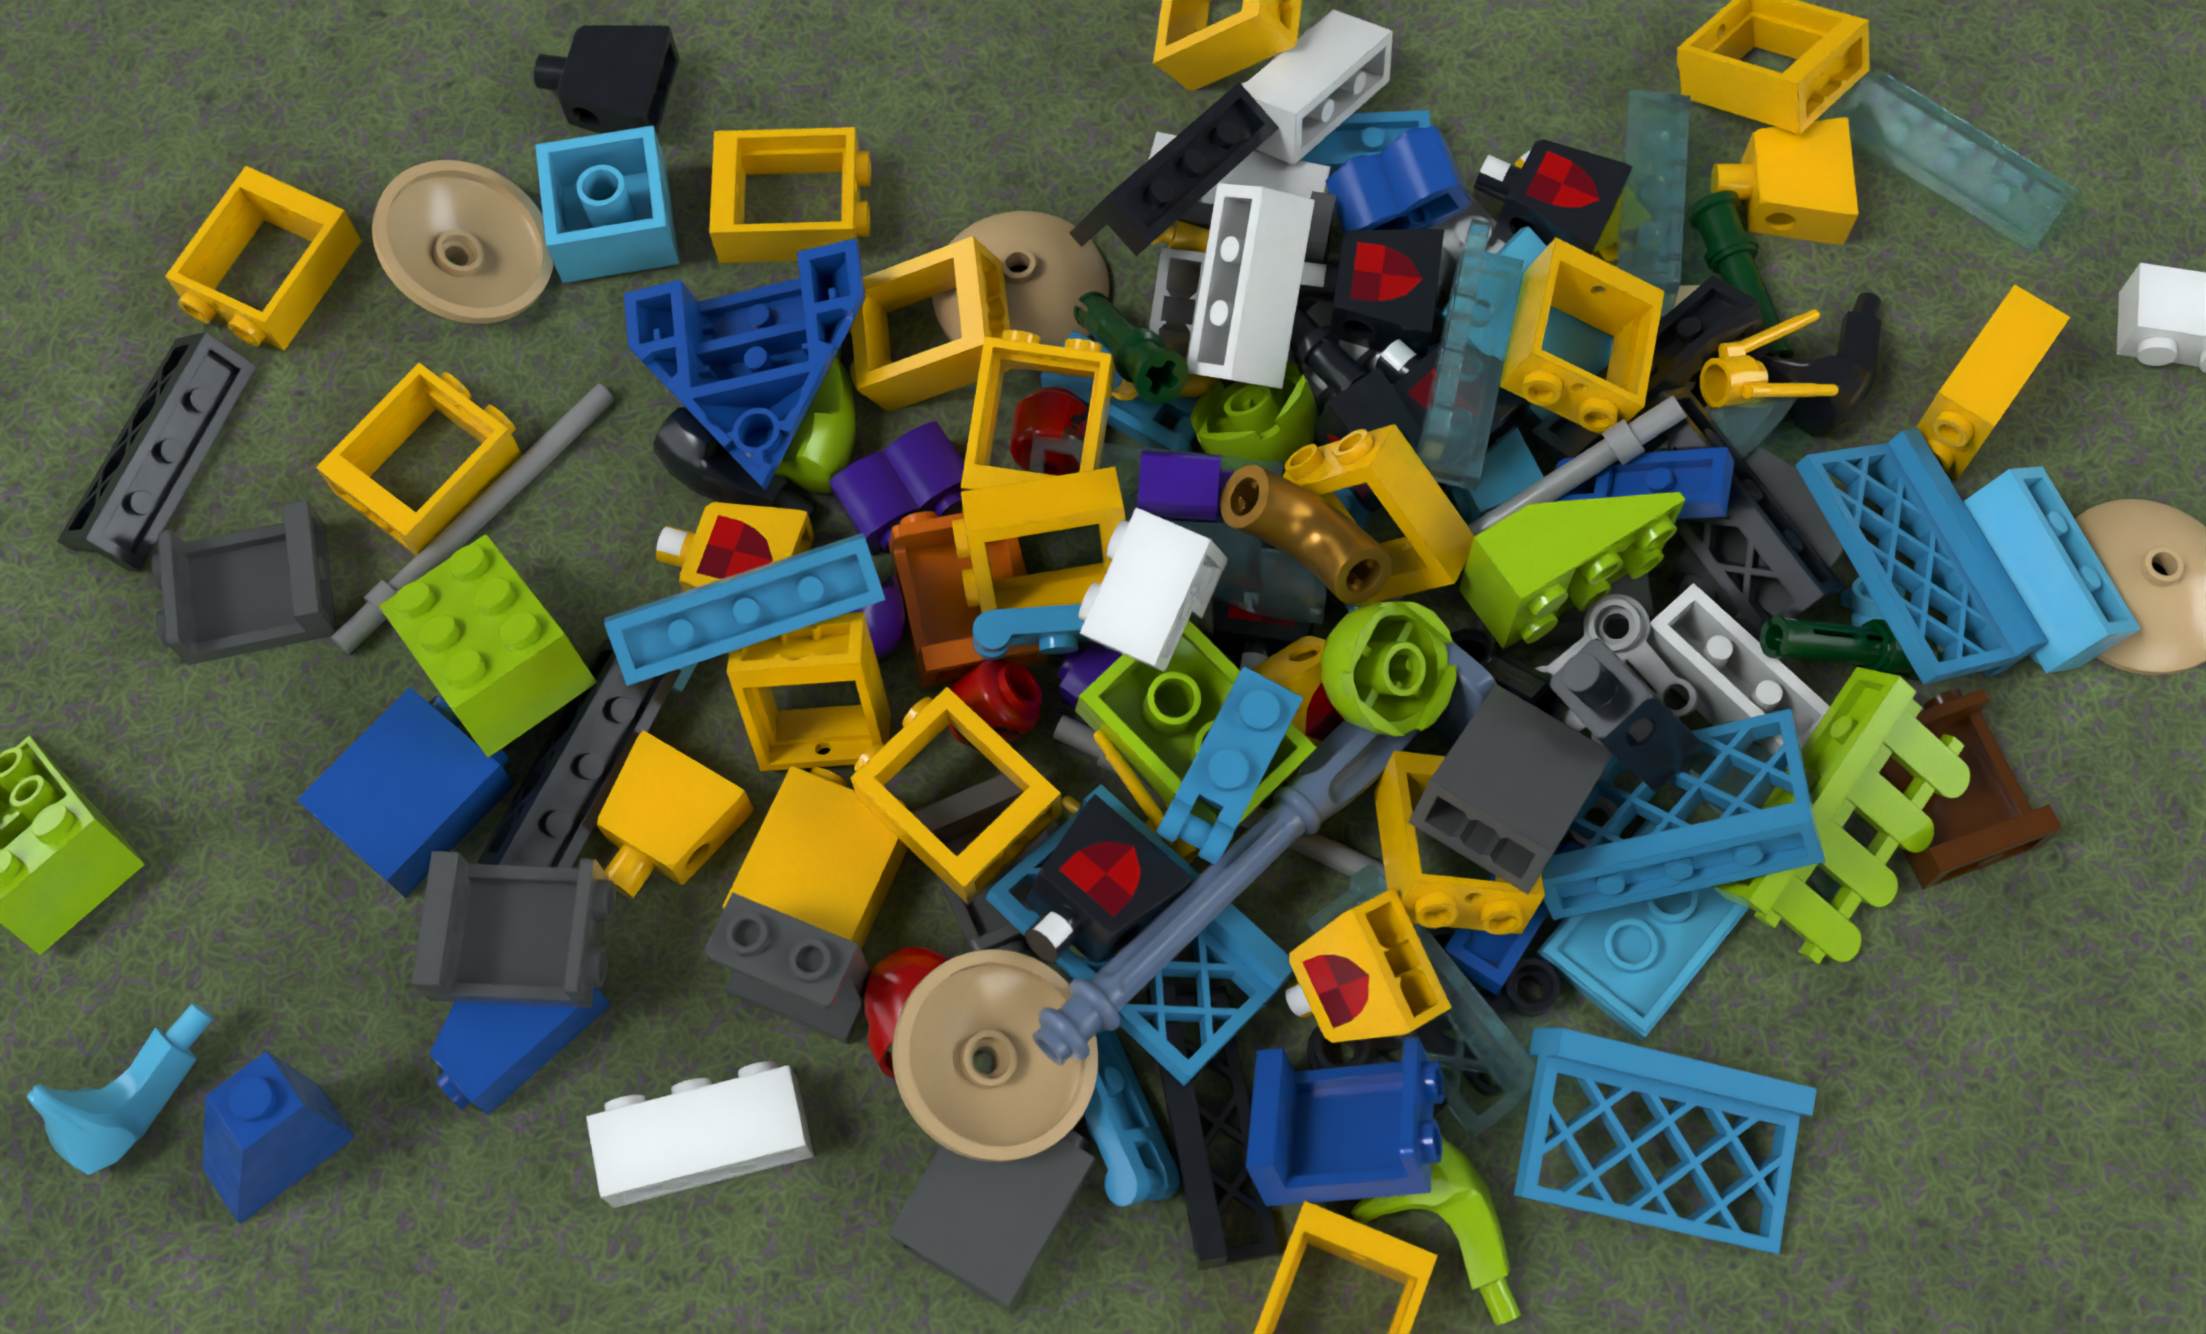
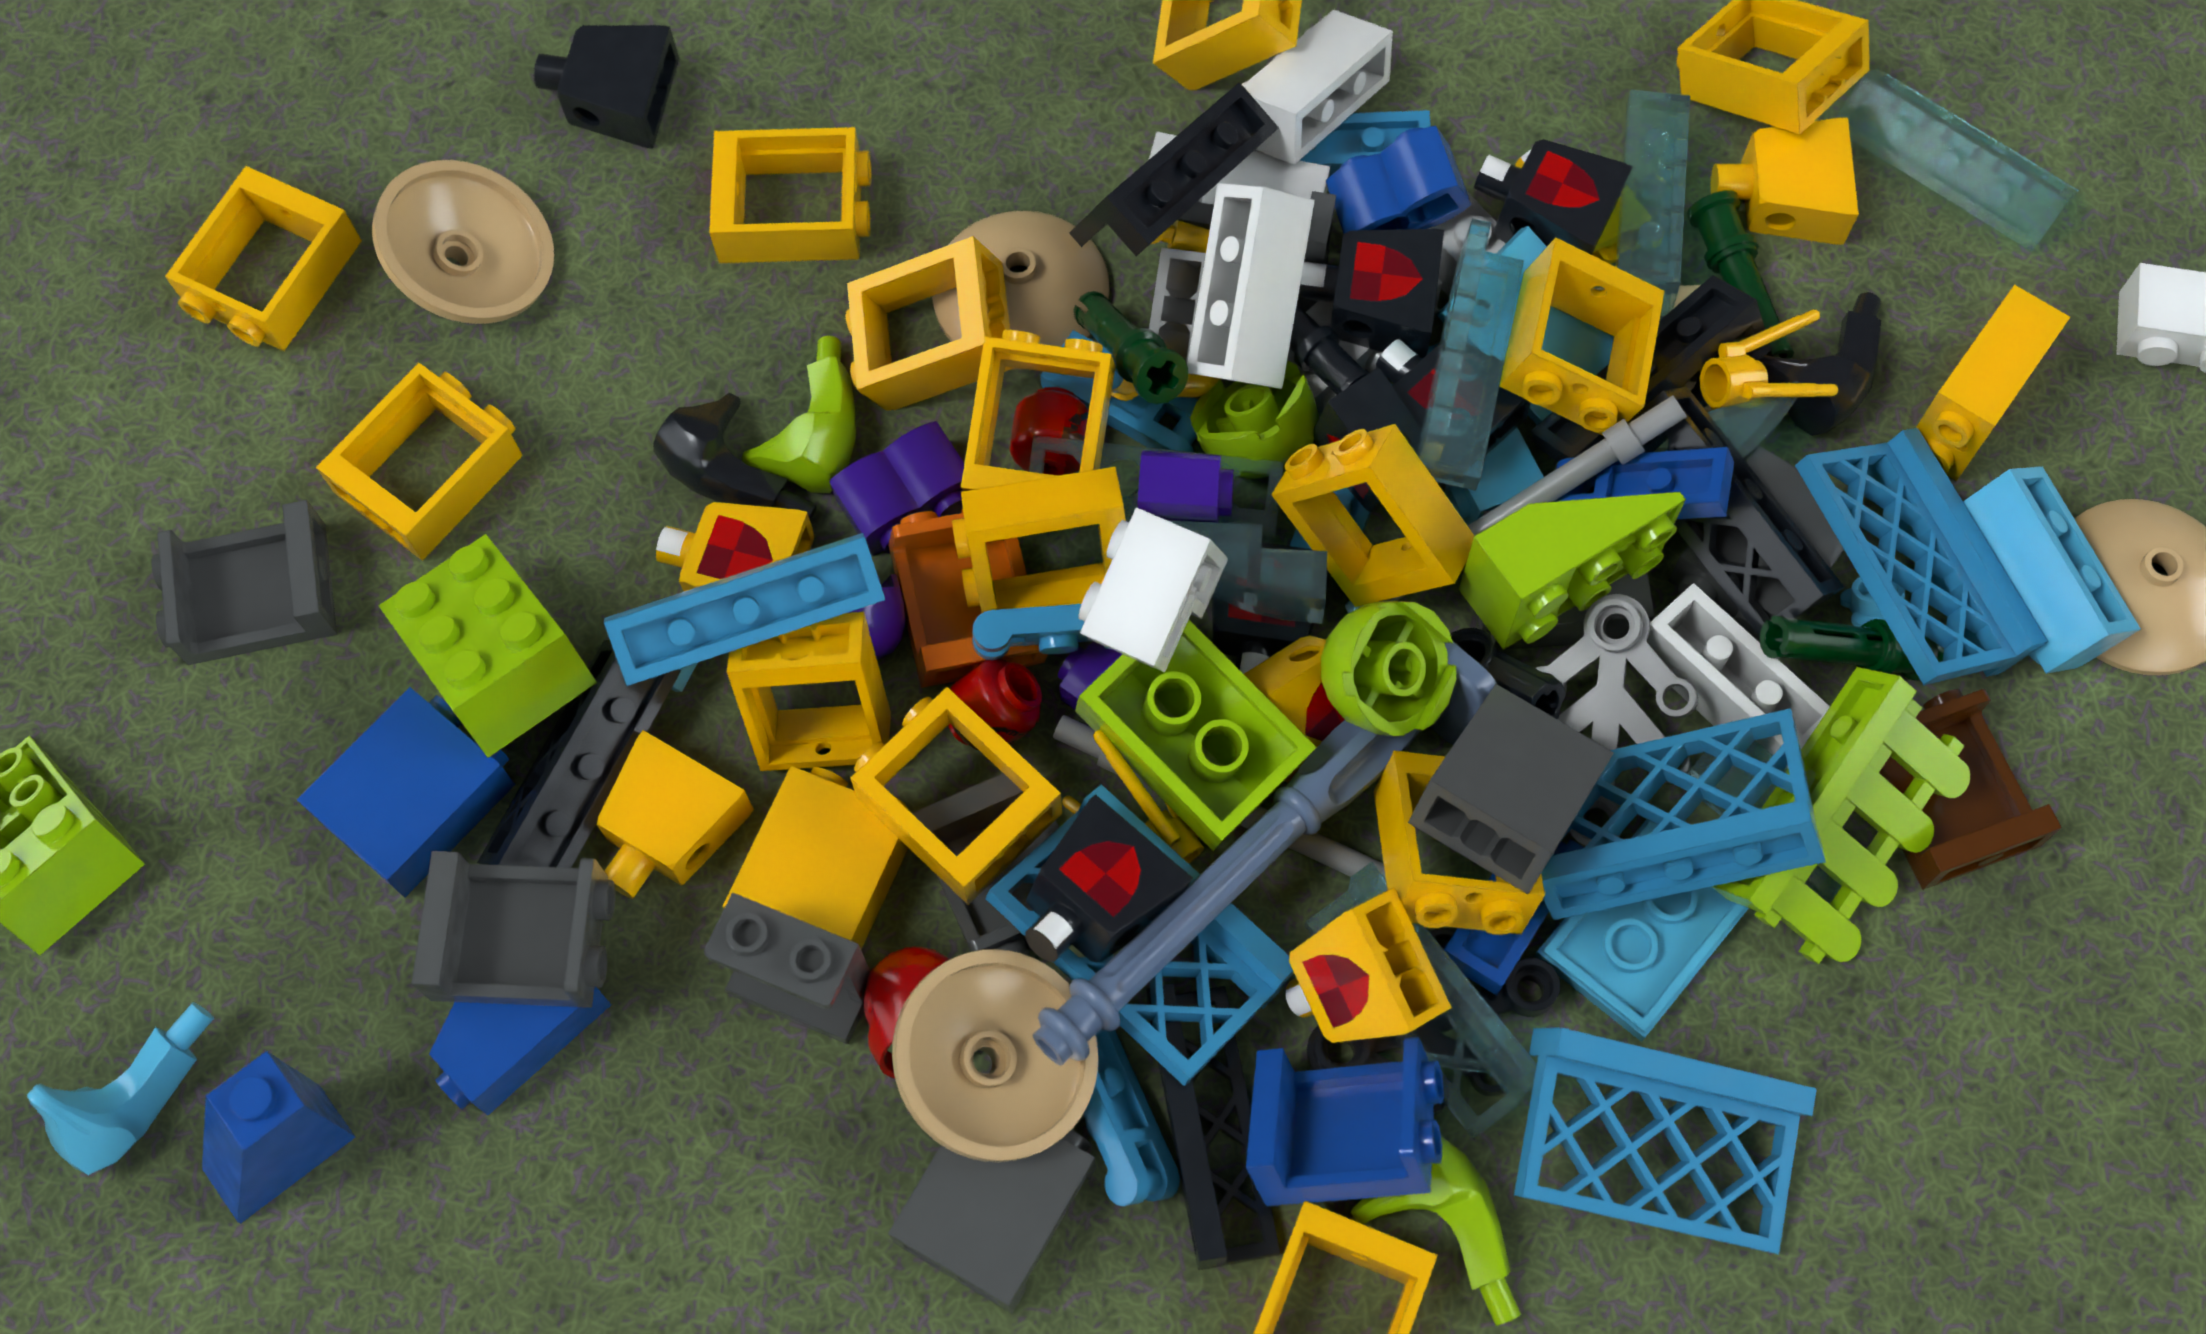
(158, 451): black fence -> none
(476, 514): light grey bar -> none
(606, 204): medium azure brick -> none
(698, 1134): white brick -> none
(750, 356): blue wedge -> none
(1230, 763): dark azure plate -> none
(1308, 531): pearl gold cylinder -> none
(1613, 698): black torso -> none

